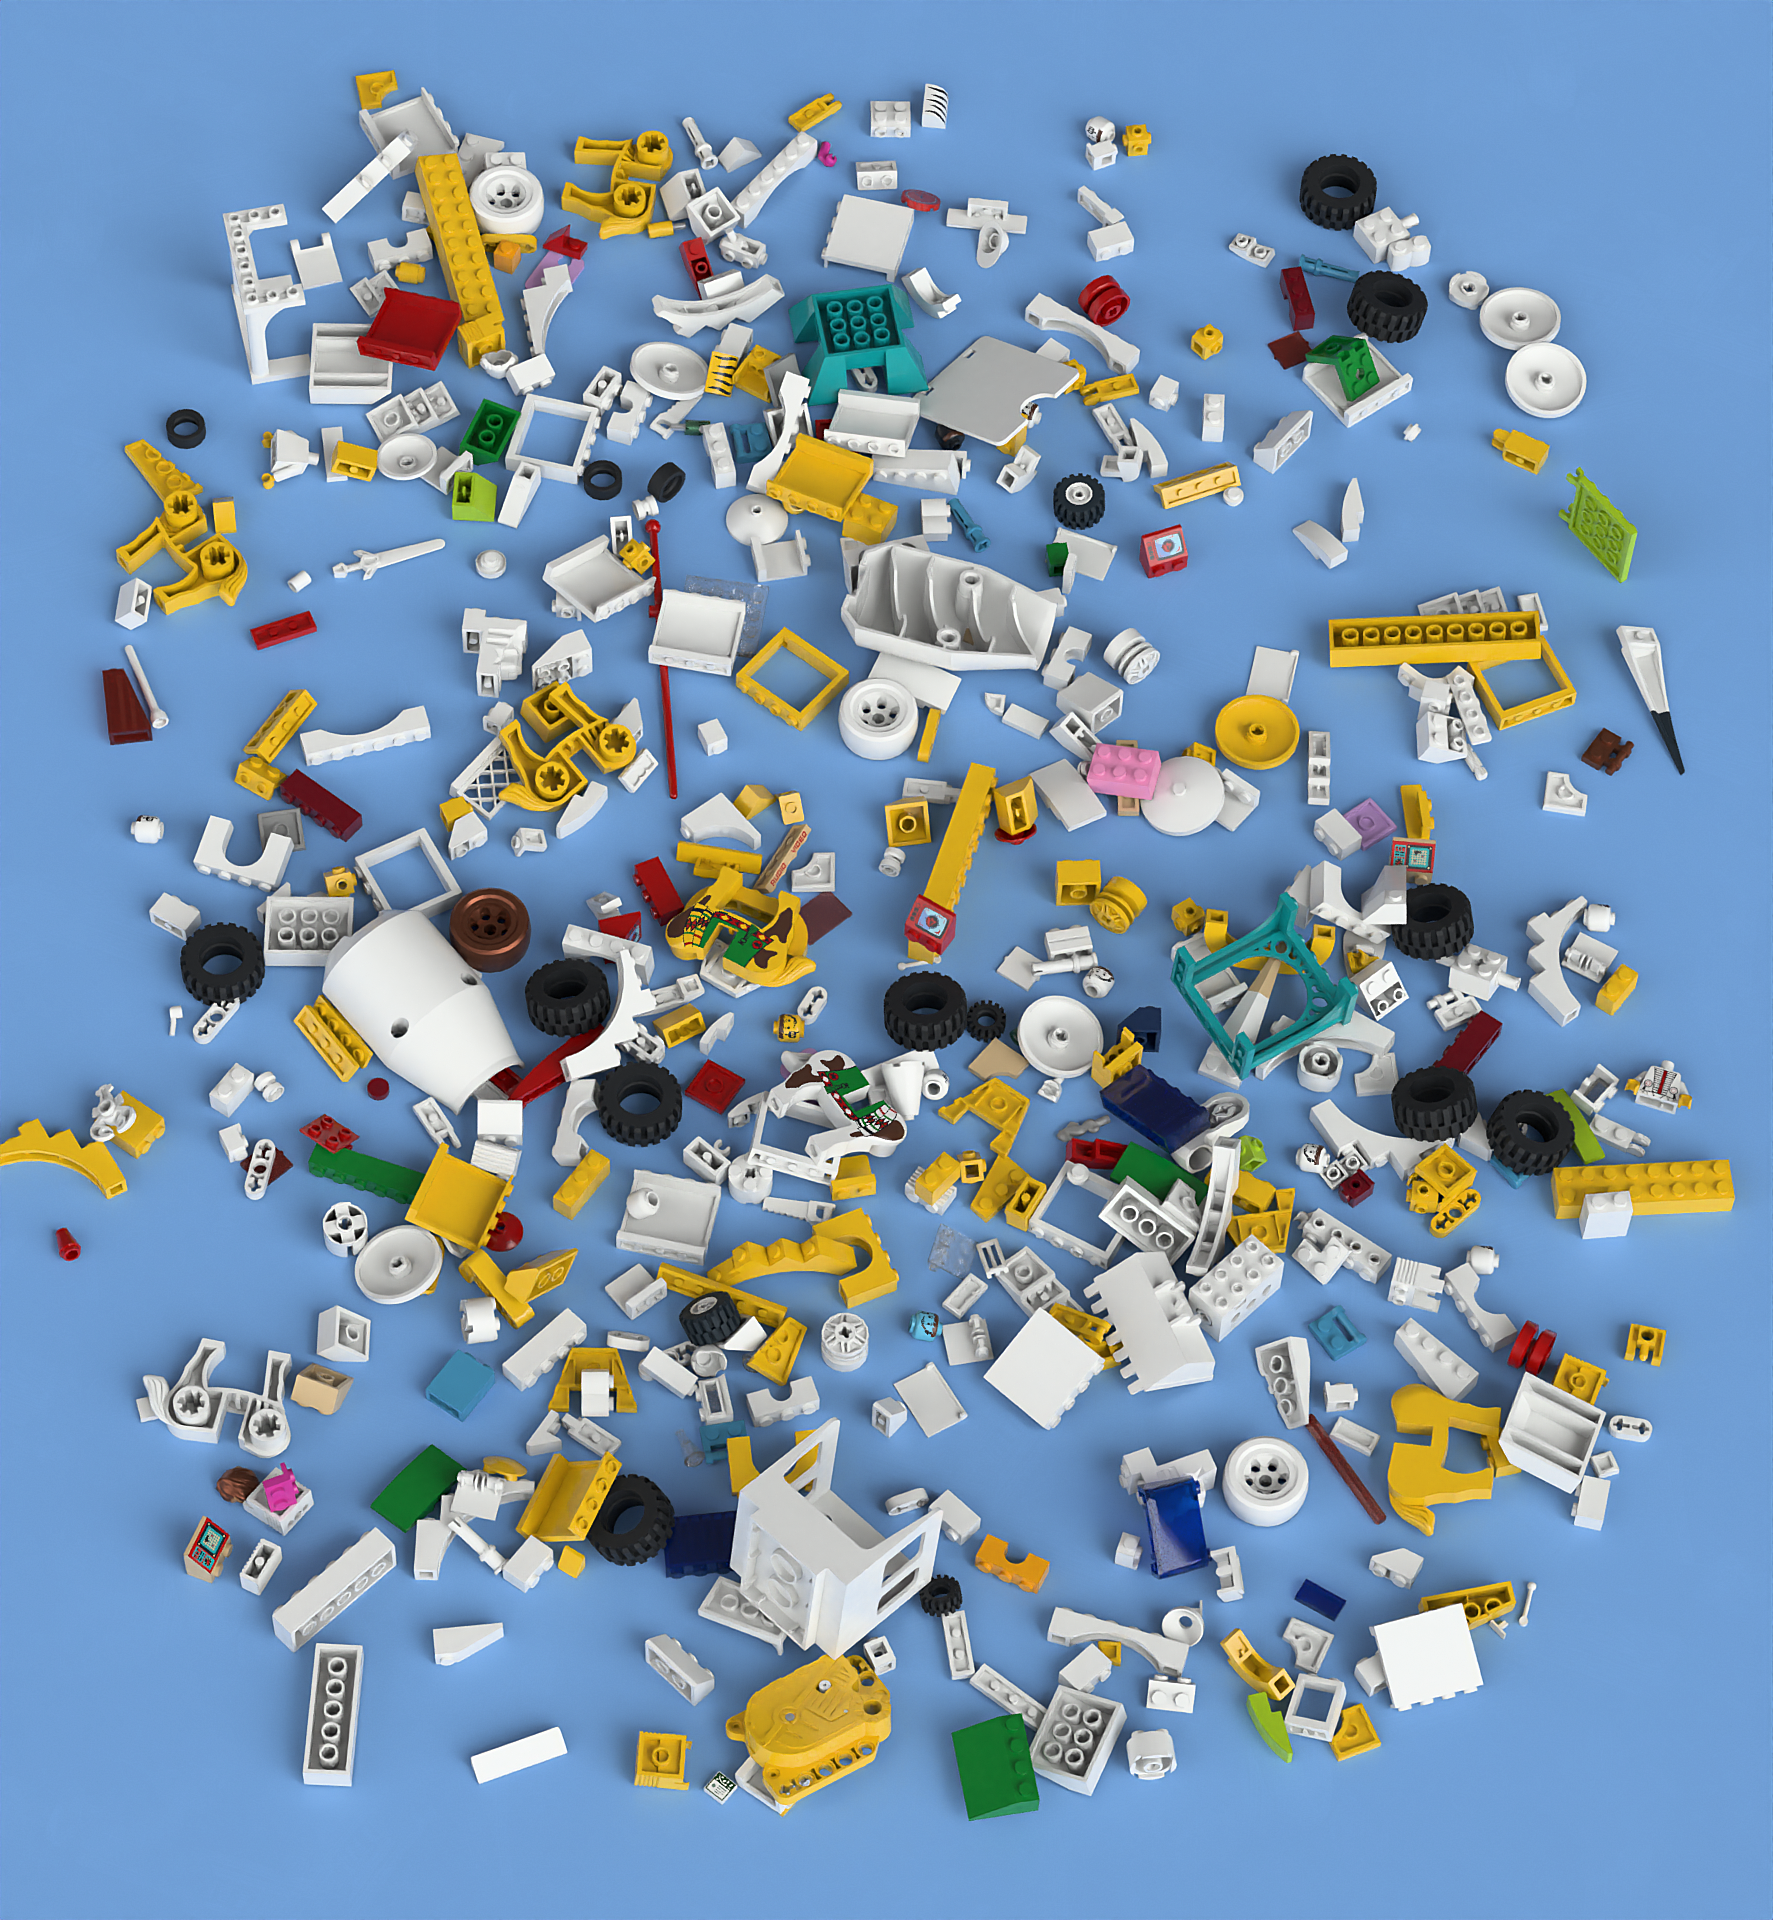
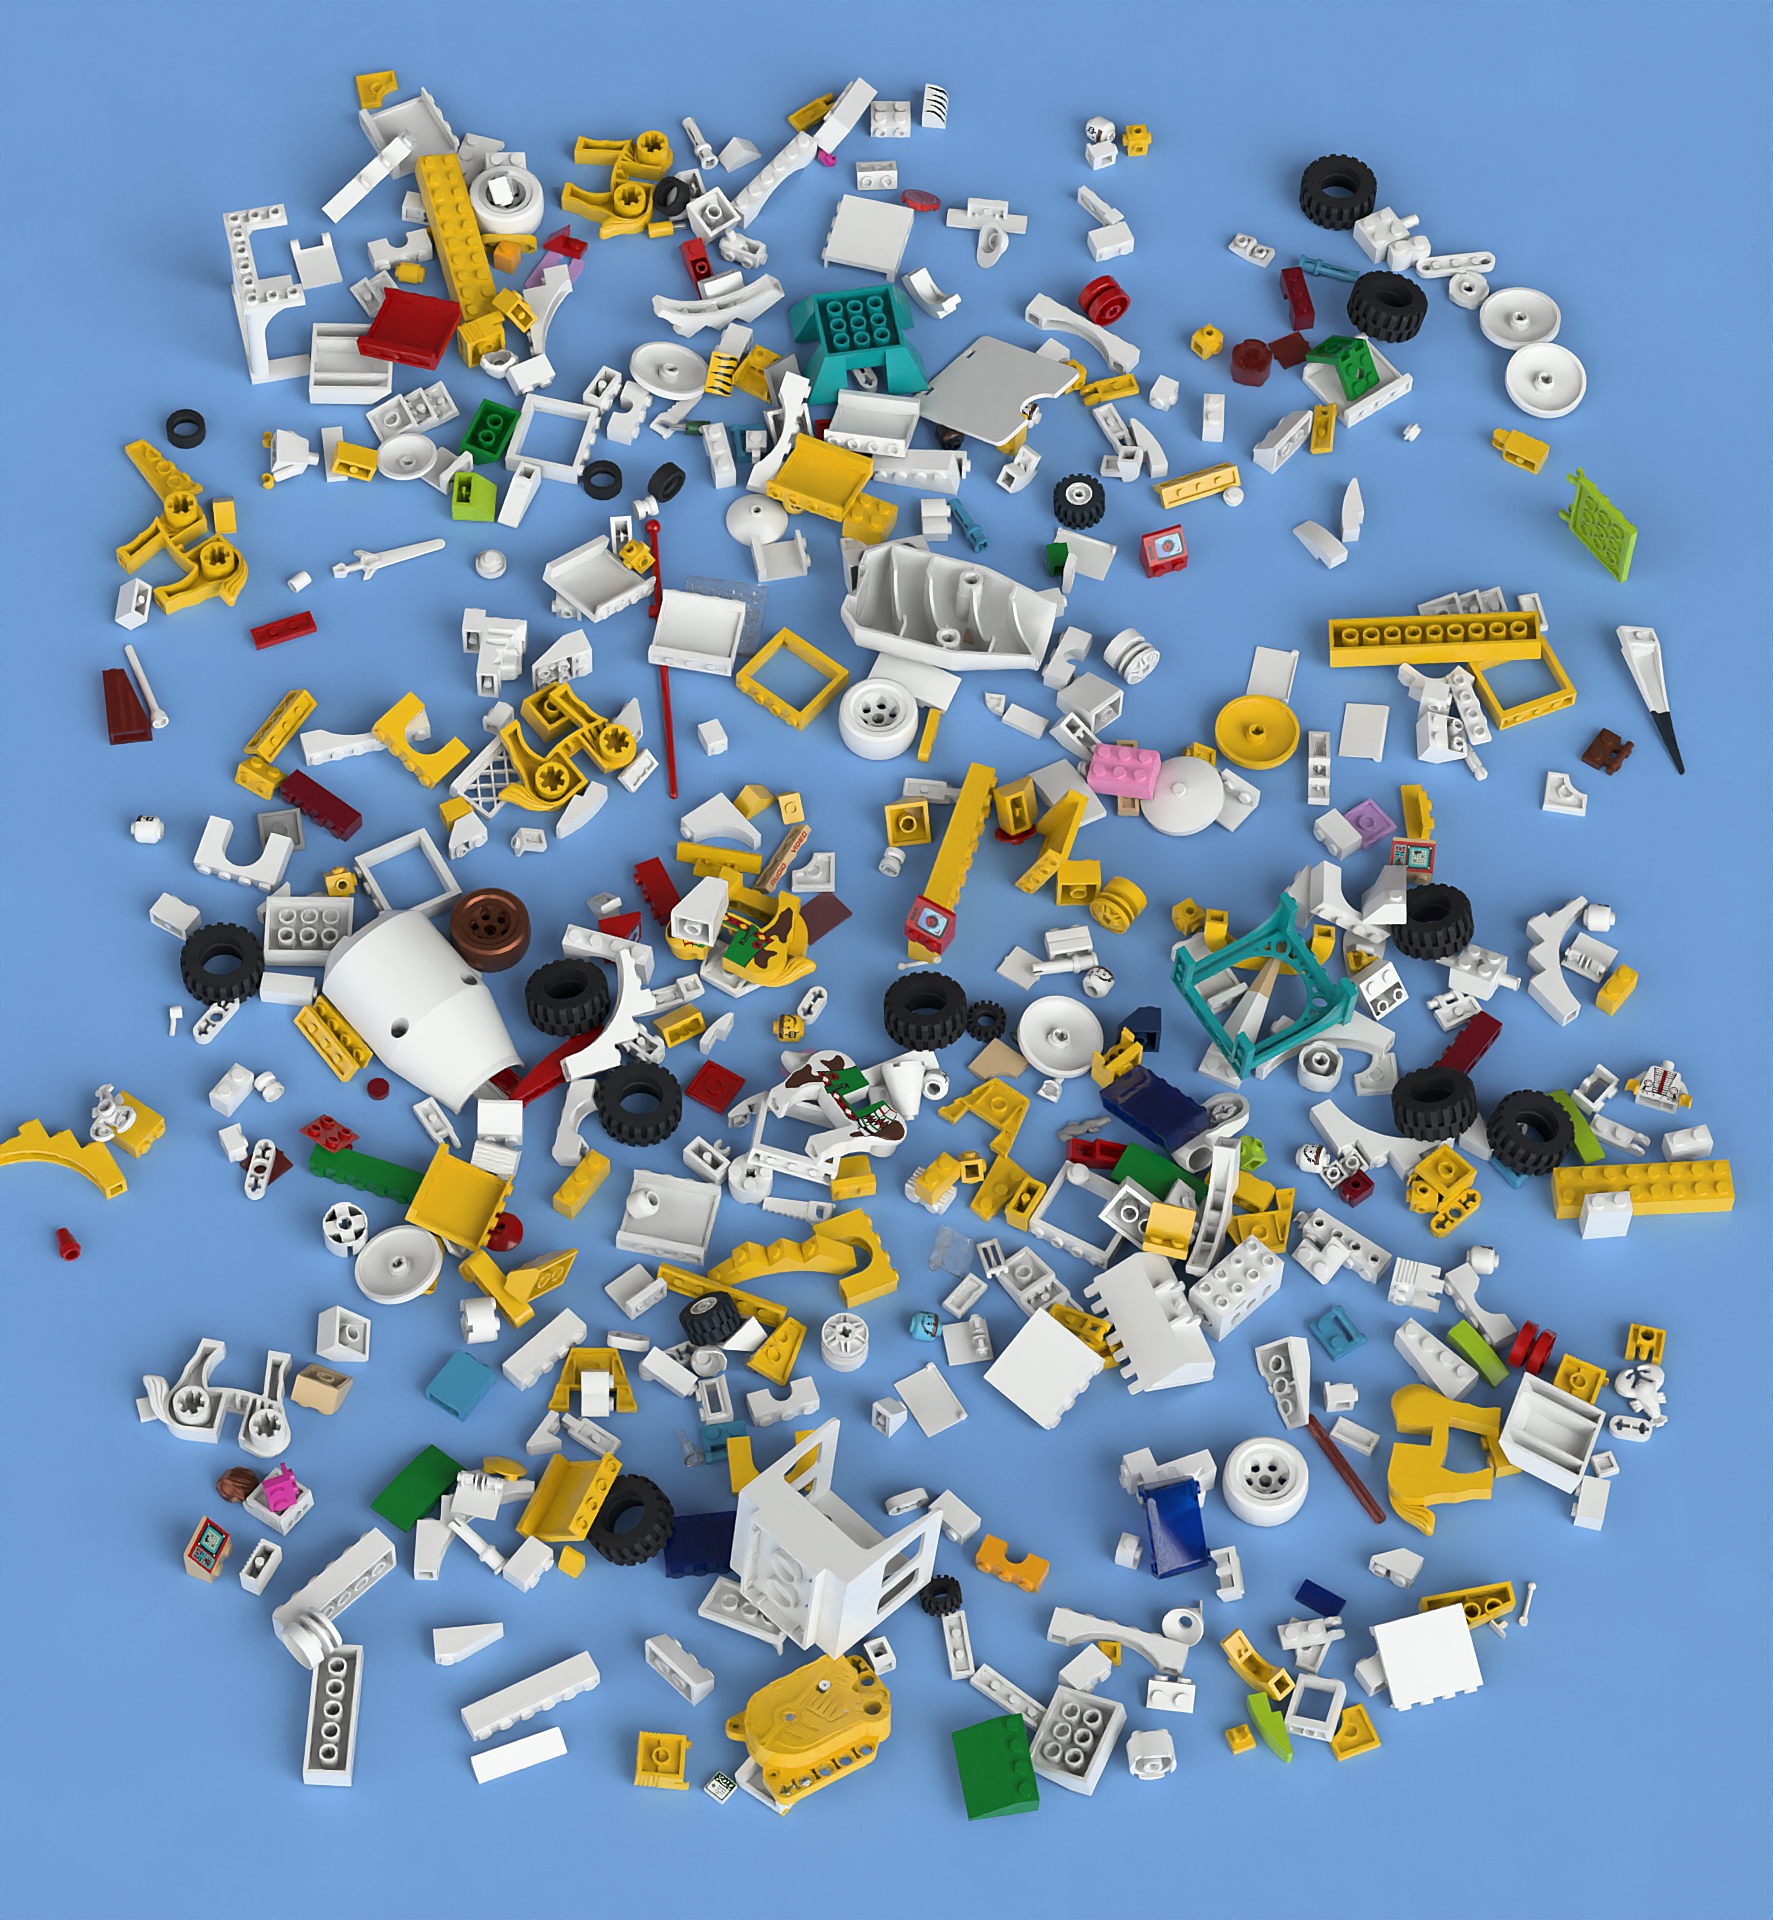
(288, 989): none -> white brick
(314, 1635): none -> white wheel
(429, 768): none -> yellow arch
(501, 188): none -> white brick
(514, 309): none -> yellow brick
(530, 1696): none -> white brick
(662, 191): none -> black tyre
(701, 912): none -> white slope
(756, 442): none -> white plate
(844, 114): none -> white wedge
(1060, 829): none -> yellow panel
(1168, 1230): none -> yellow bracket
(1240, 1738): none -> yellow tile
(1251, 363): none -> clear red brick
(1309, 1633): none -> white hinge
(1323, 428): none -> yellow plate
(1364, 731): none -> white piece
(1453, 264): none -> white plate
(1477, 1353): none -> lime slope
(1644, 1391): none -> white animal
(1687, 1144): none -> white brick

